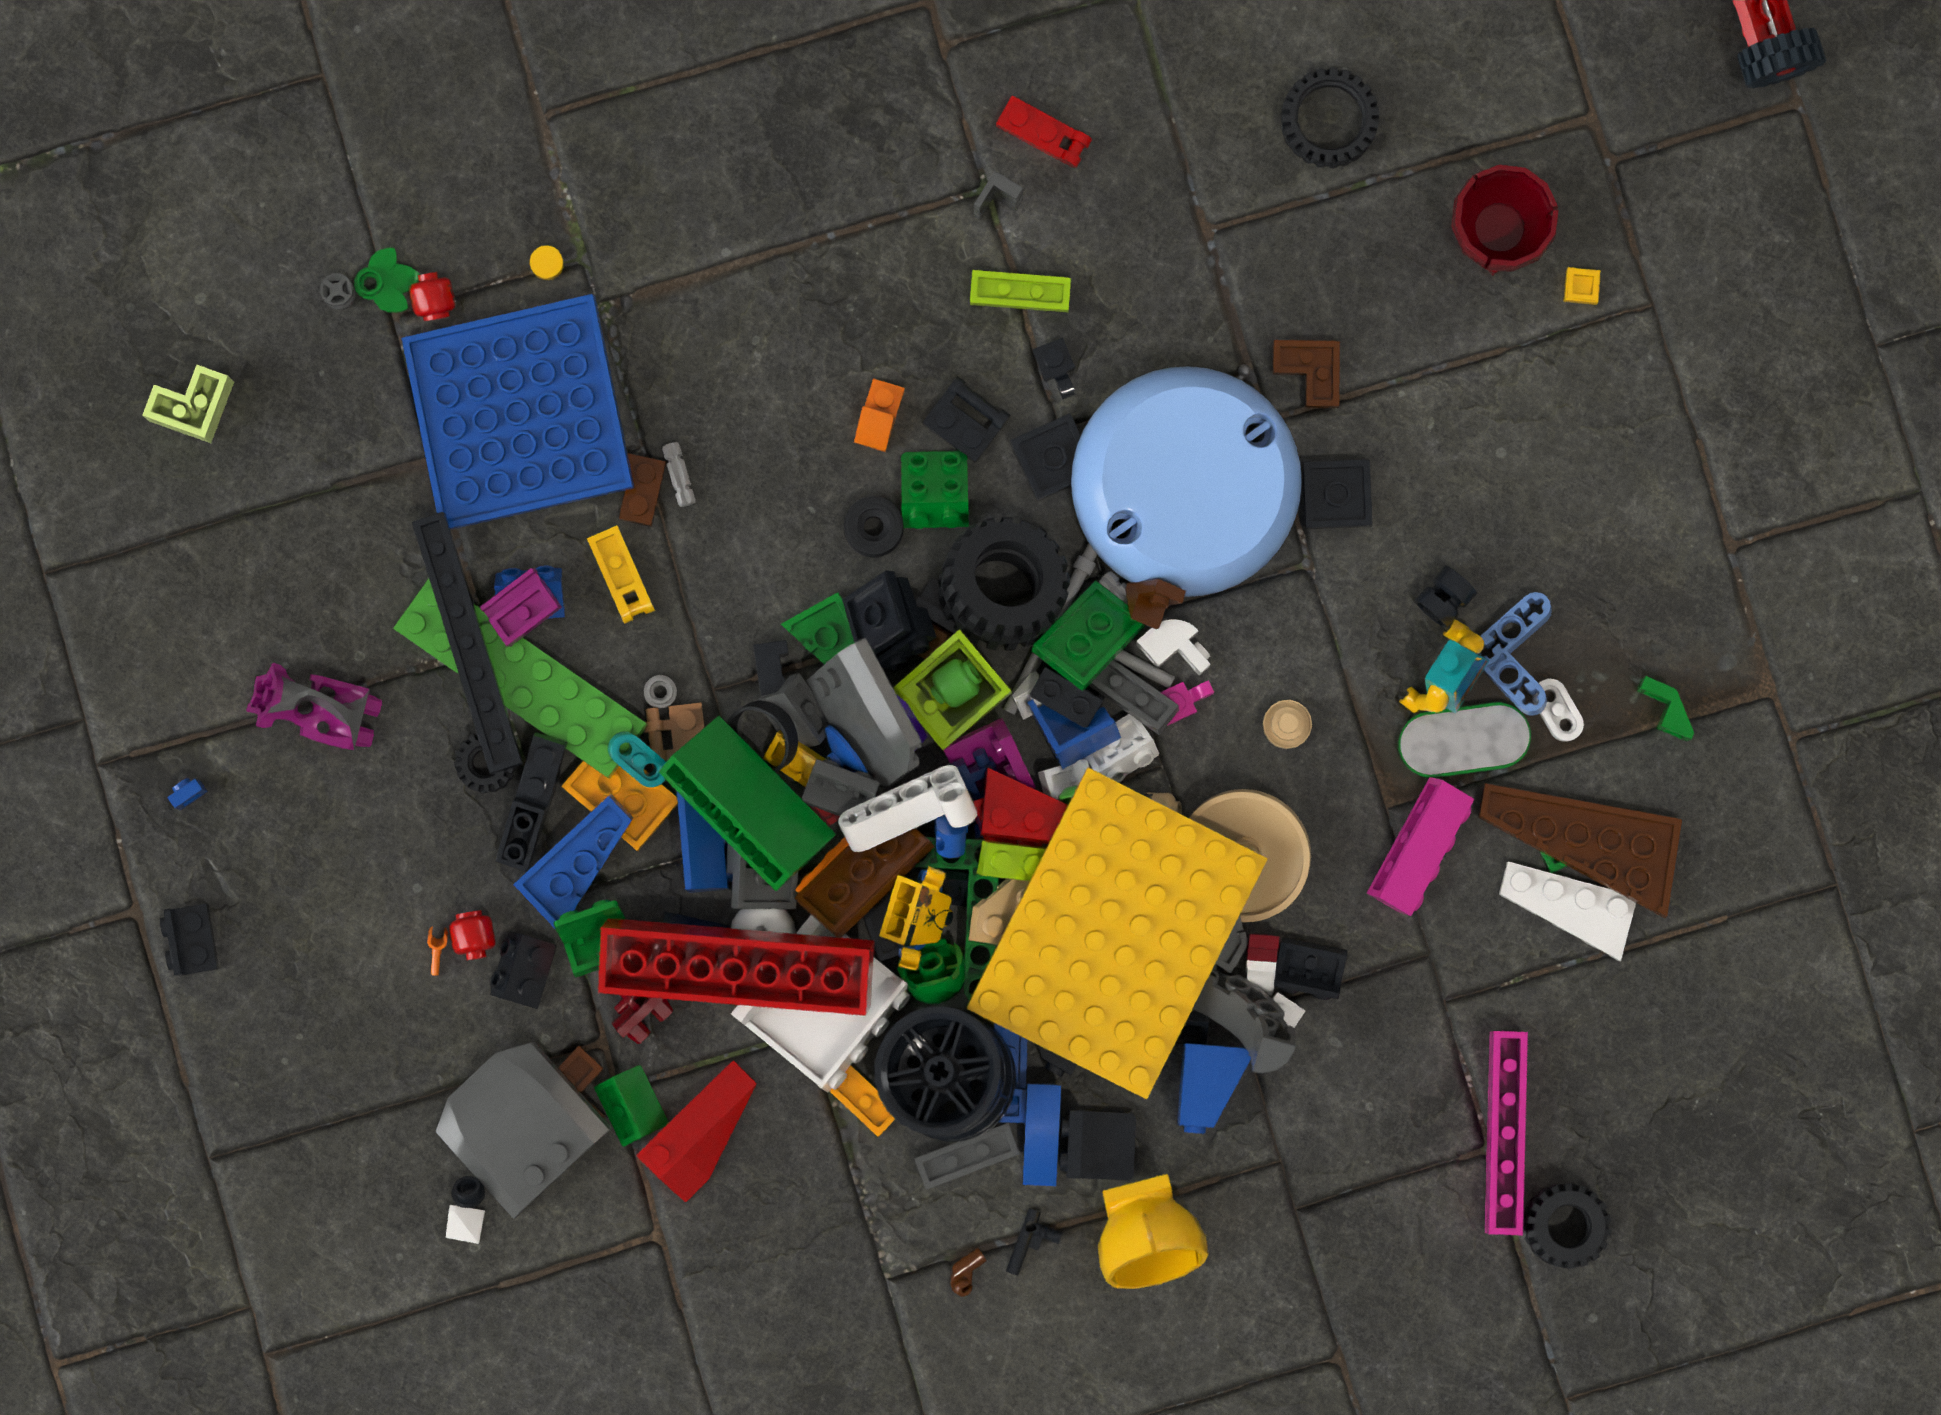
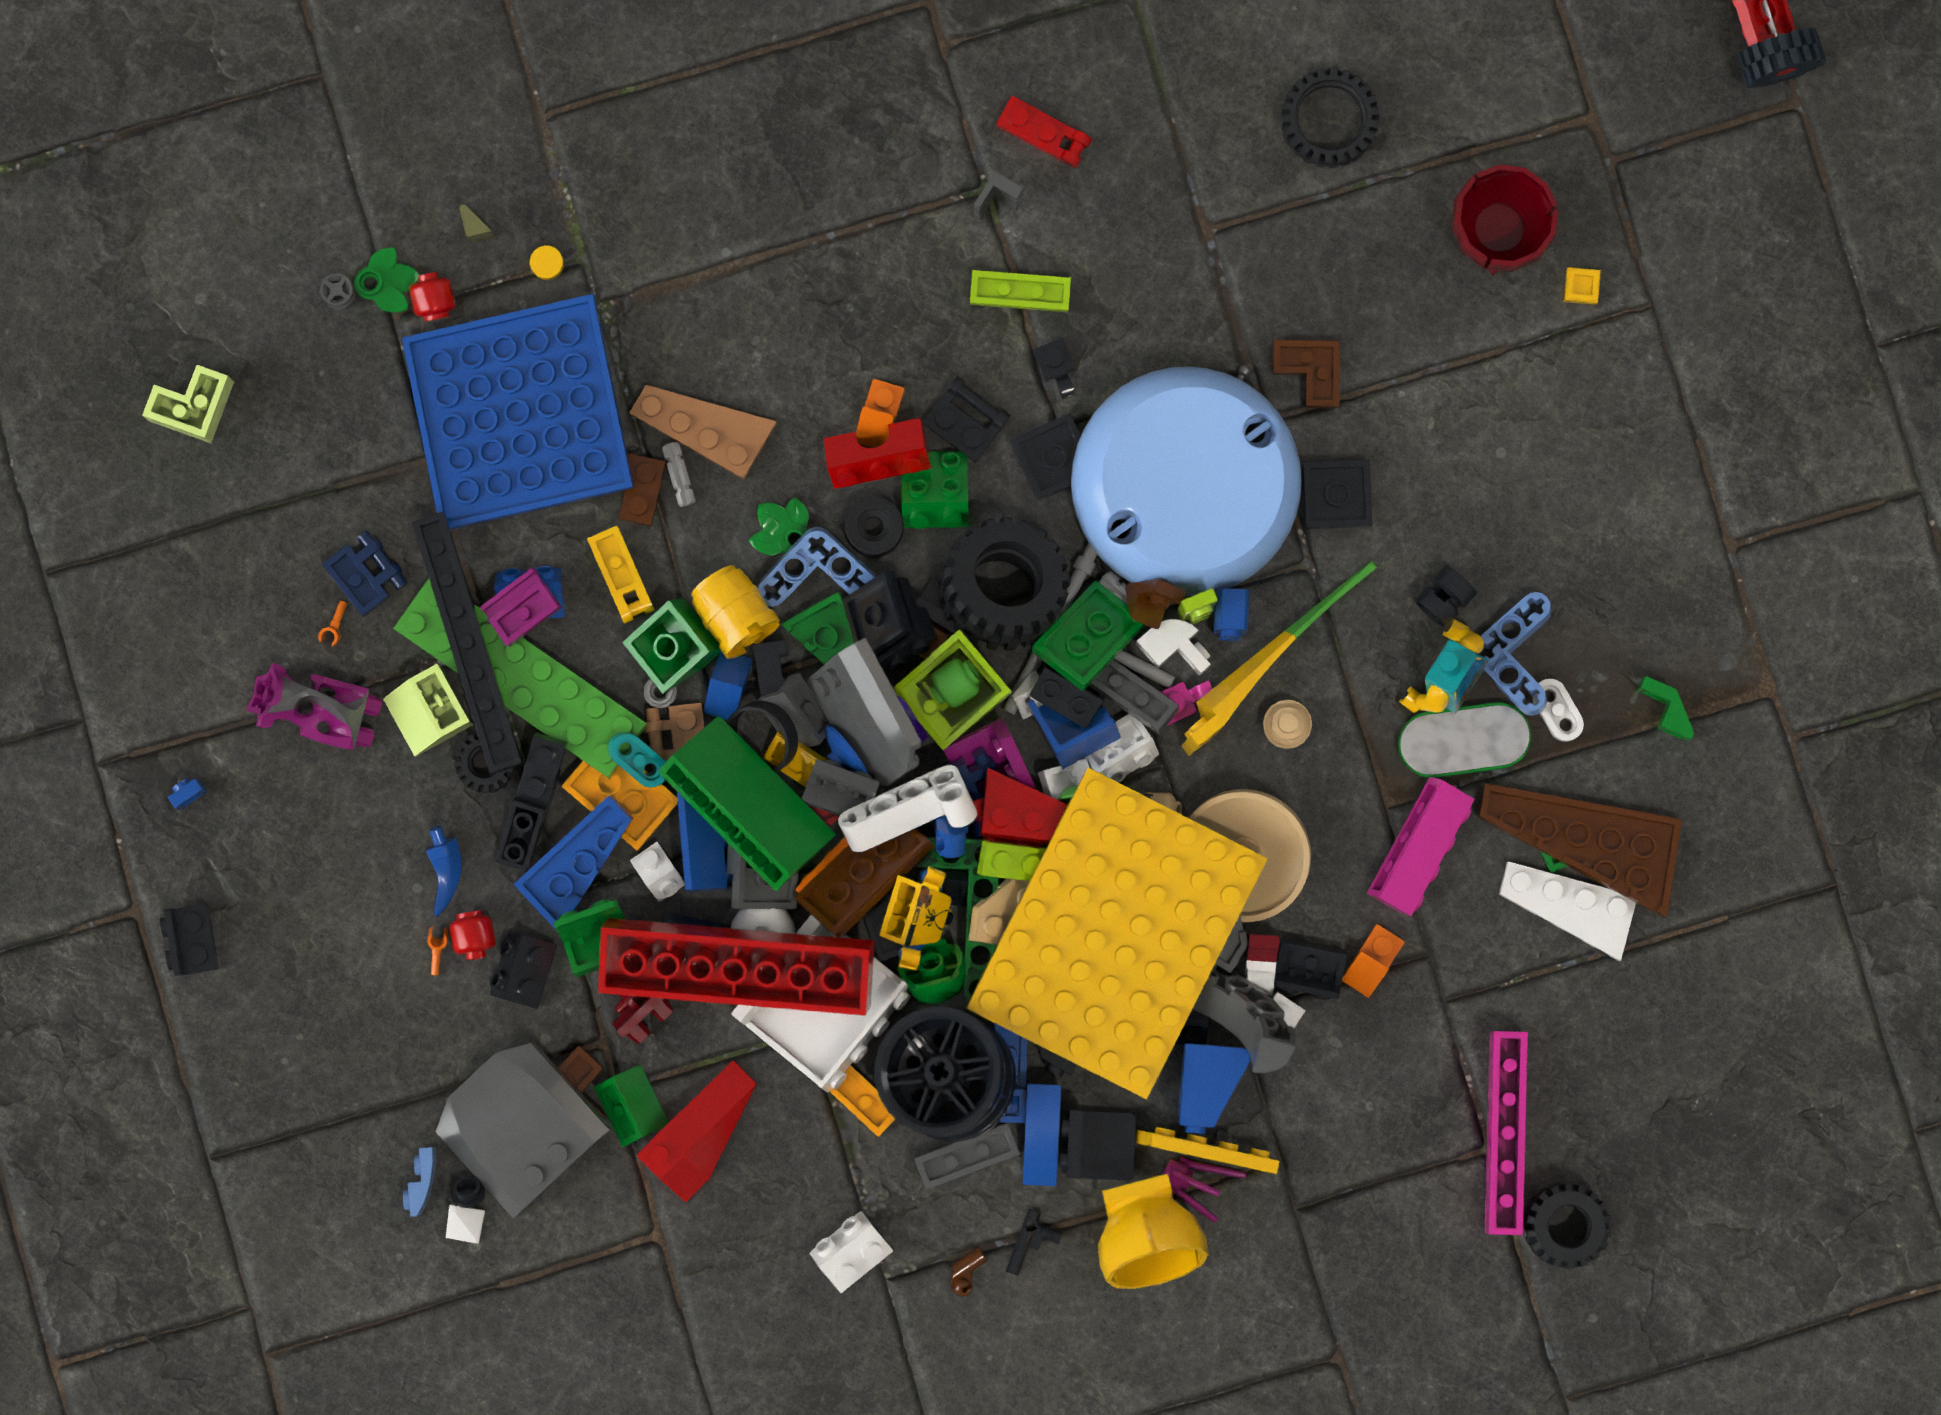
(334, 624): none -> orange hand
(355, 578): none -> dark blue plate
(419, 1192): none -> medium blue slope
(427, 710): none -> yellowish green slope
(447, 866): none -> blue bar
(473, 226): none -> olive slope
(658, 872): none -> white bracket
(672, 645): none -> green slope
(713, 431): none -> medium nougat wing
(727, 686): none -> blue slope
(733, 611): none -> yellow piece
(778, 526): none -> green plate
(811, 559): none -> medium blue beam
(850, 1251): none -> white bracket
(901, 454): none -> red arch
(1181, 1176): none -> magenta plant
(1197, 607): none -> lime plate
(1197, 1147): none -> yellow wing
(1223, 700): none -> yellow plate
(1231, 614): none -> blue brick
(1372, 961): none -> orange slope

